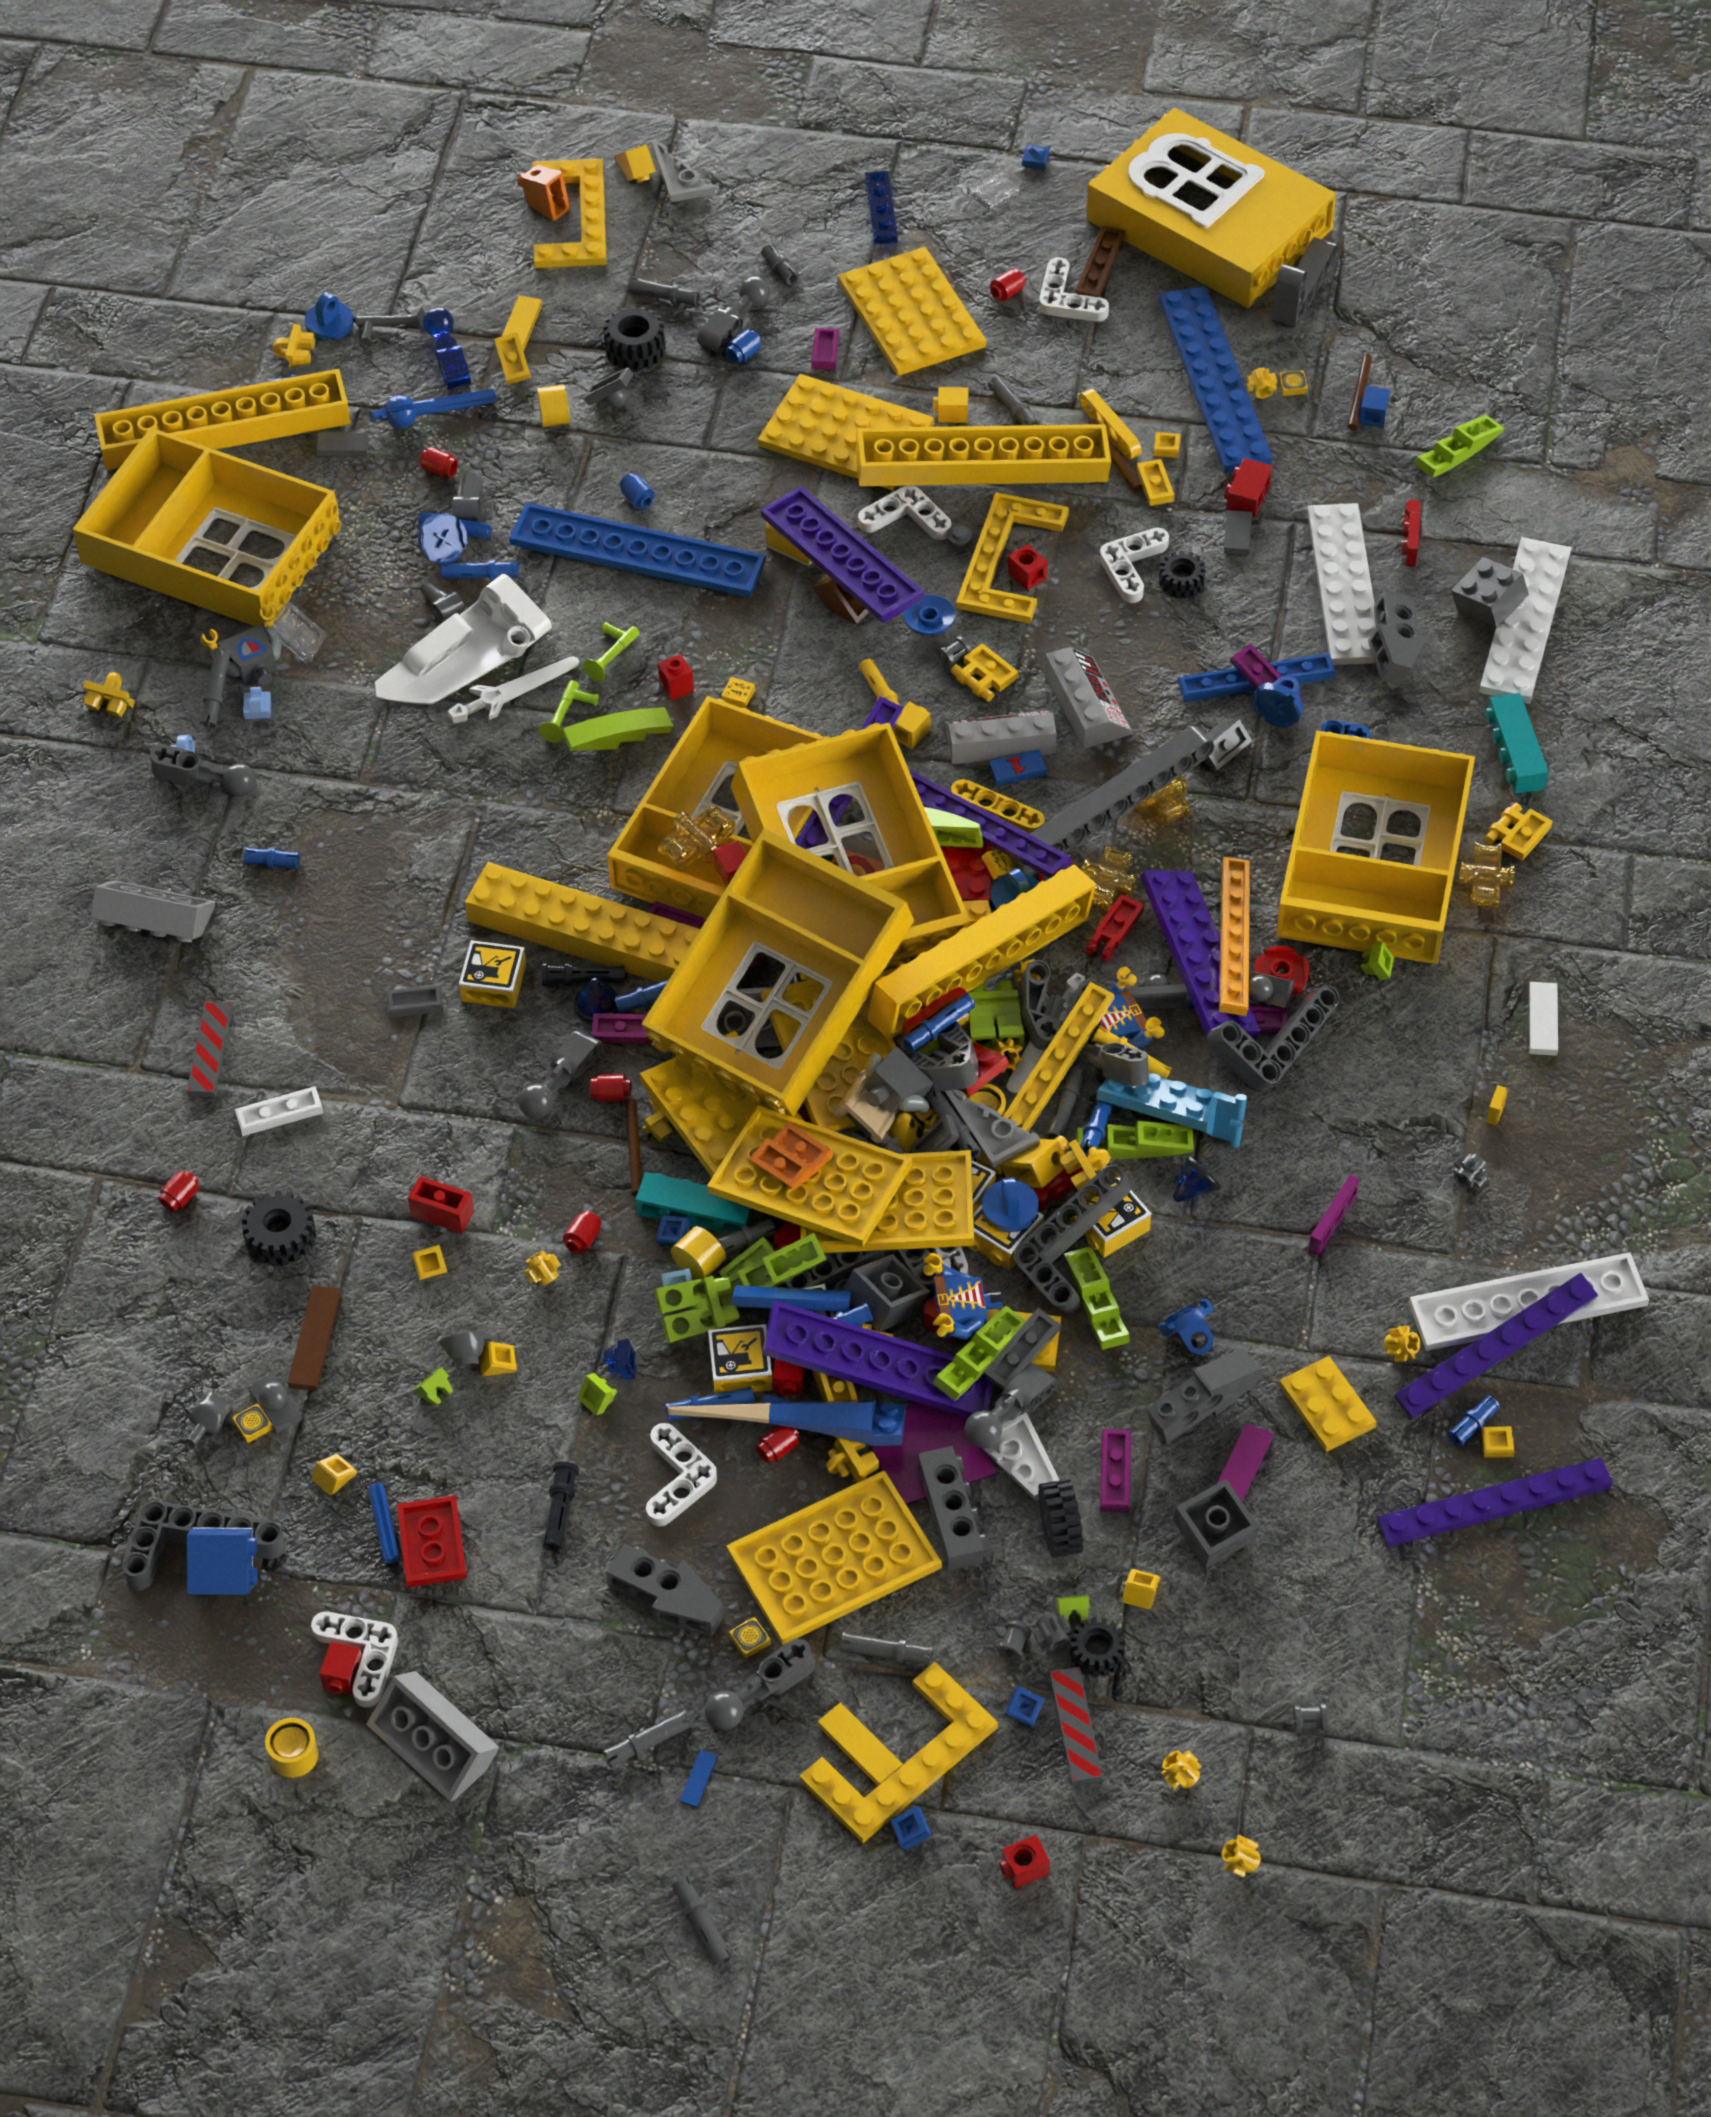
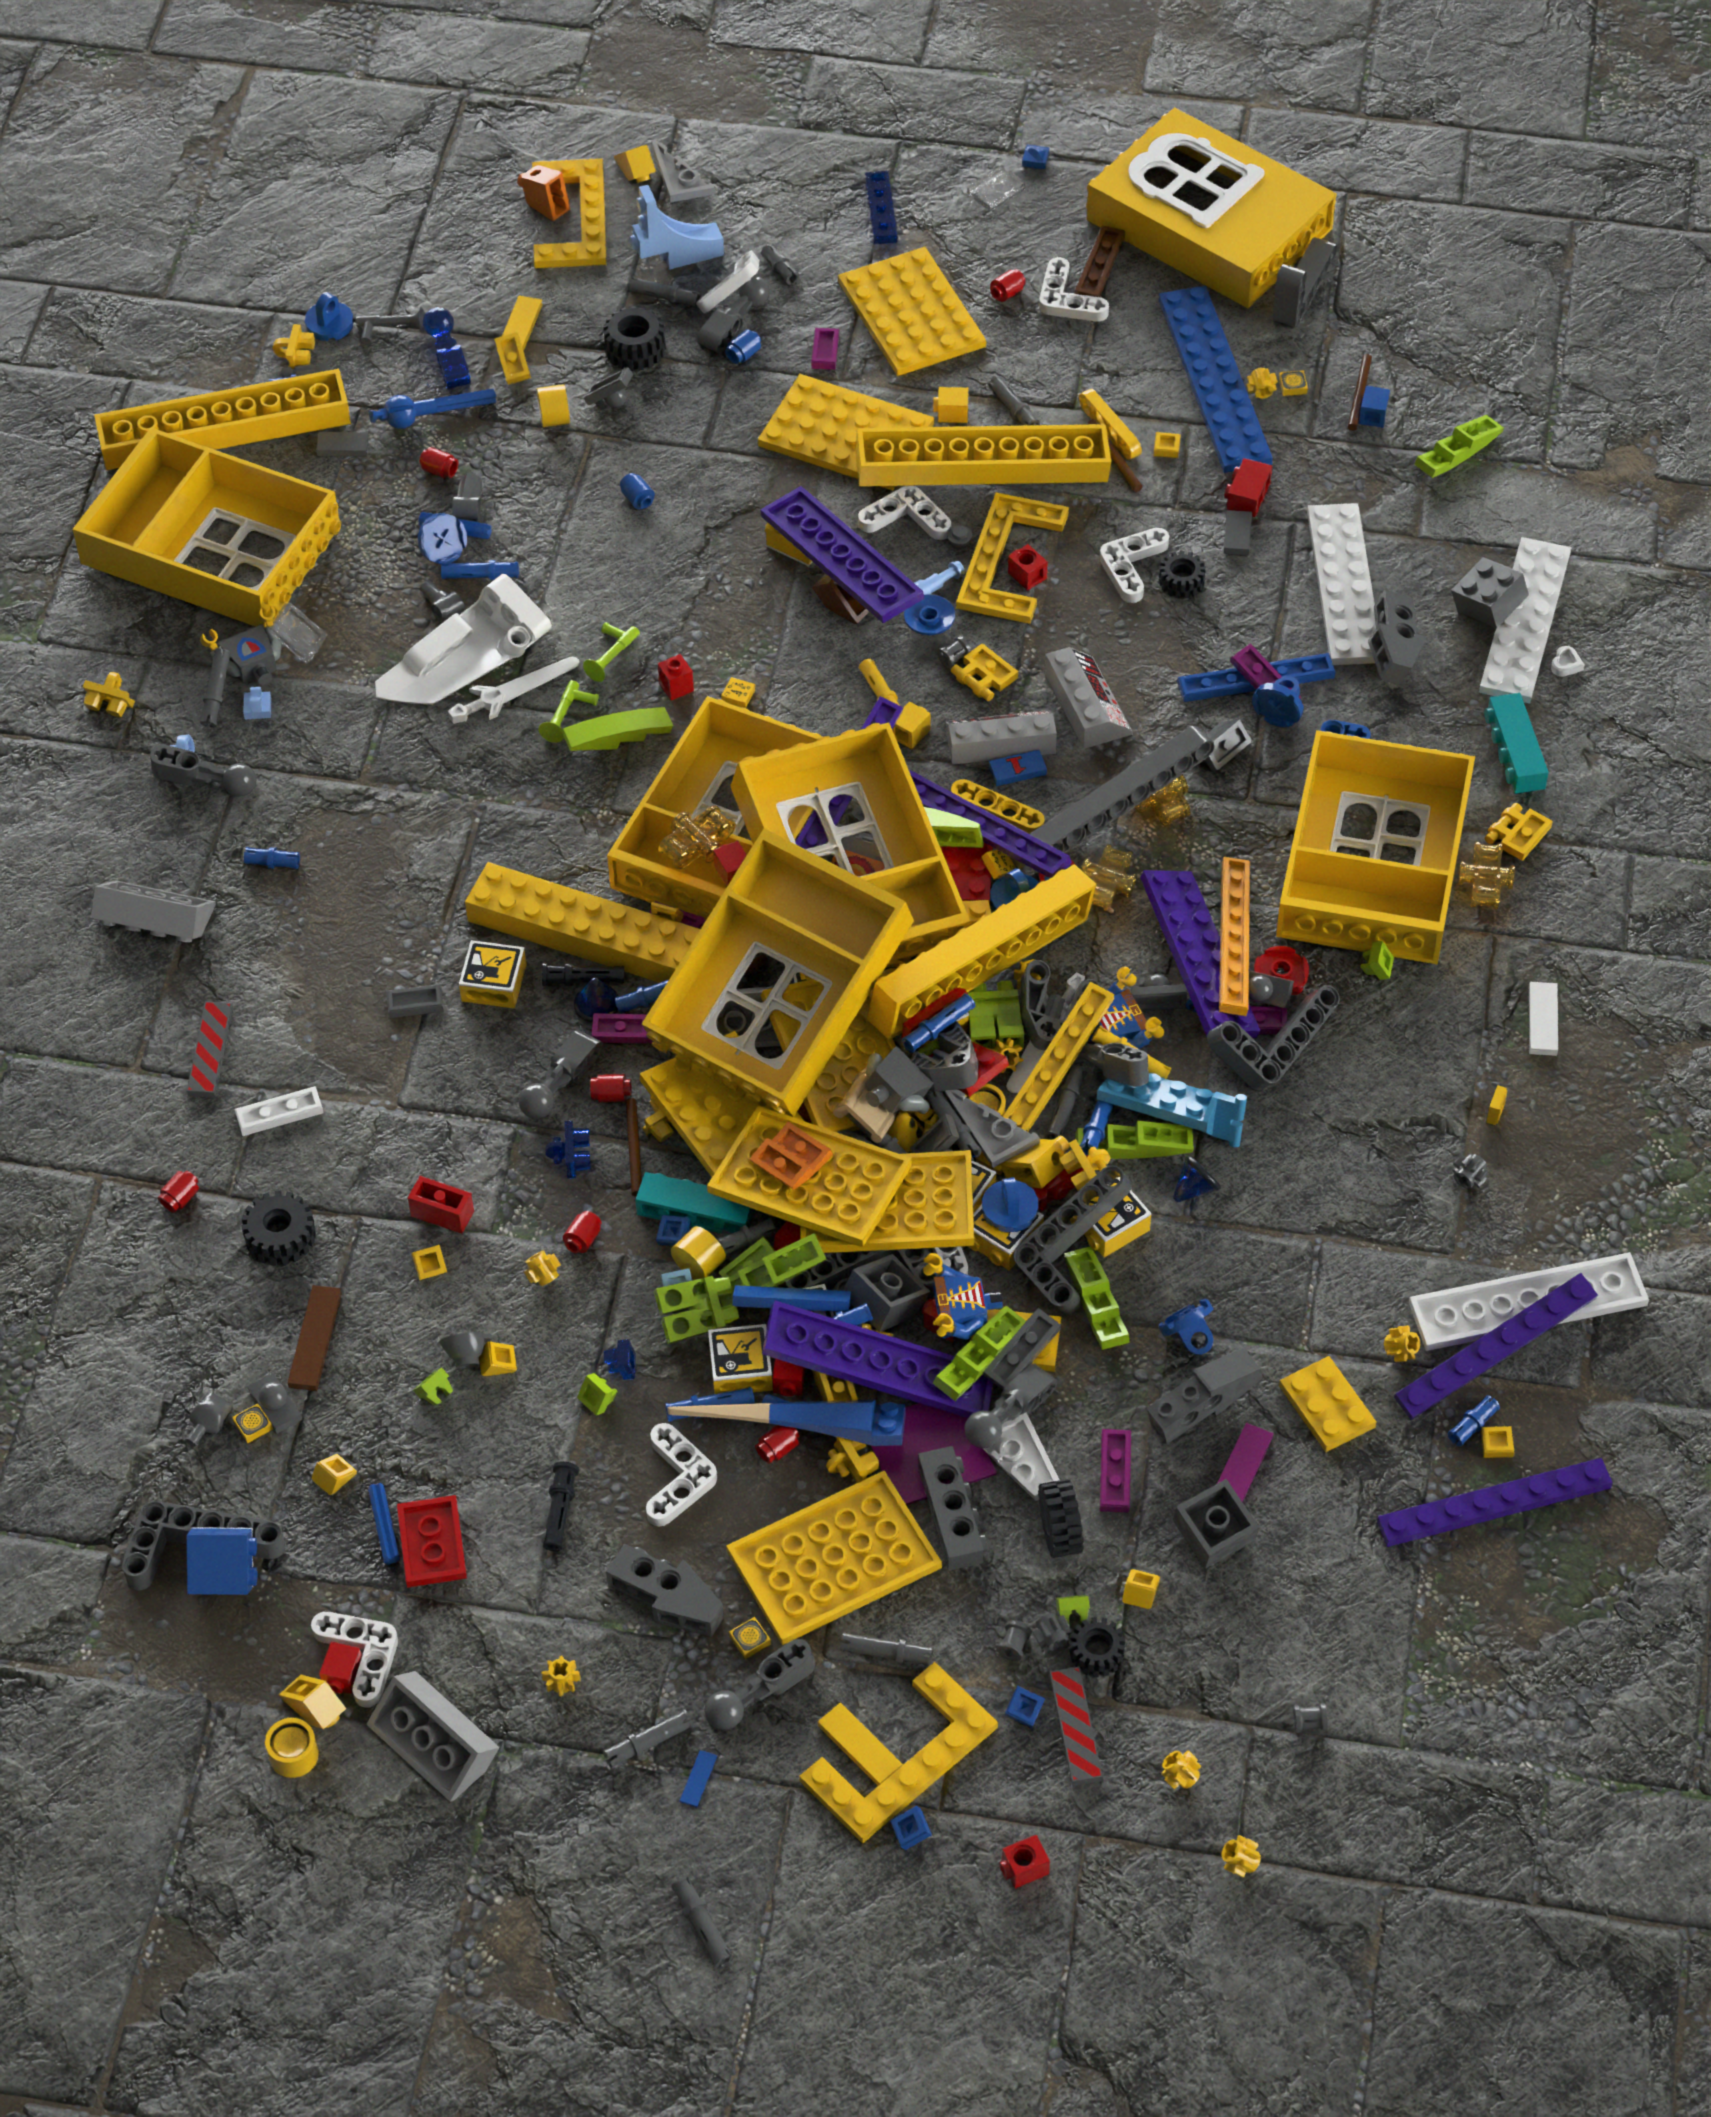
(313, 1701): none -> yellow slope
(561, 1676): none -> yellow gear
(574, 1159): none -> clear blue hips
(638, 549): blue plate -> none
(666, 912): none -> yellow slope
(673, 240): none -> light blue arch
(744, 269): none -> white beam
(936, 581): none -> light blue piece
(1115, 926): red hinge -> none
(1155, 482): yellow plate -> none
(1334, 1215): magenta tile -> none
(1411, 531): red hinge -> none
(1566, 662): none -> white tile

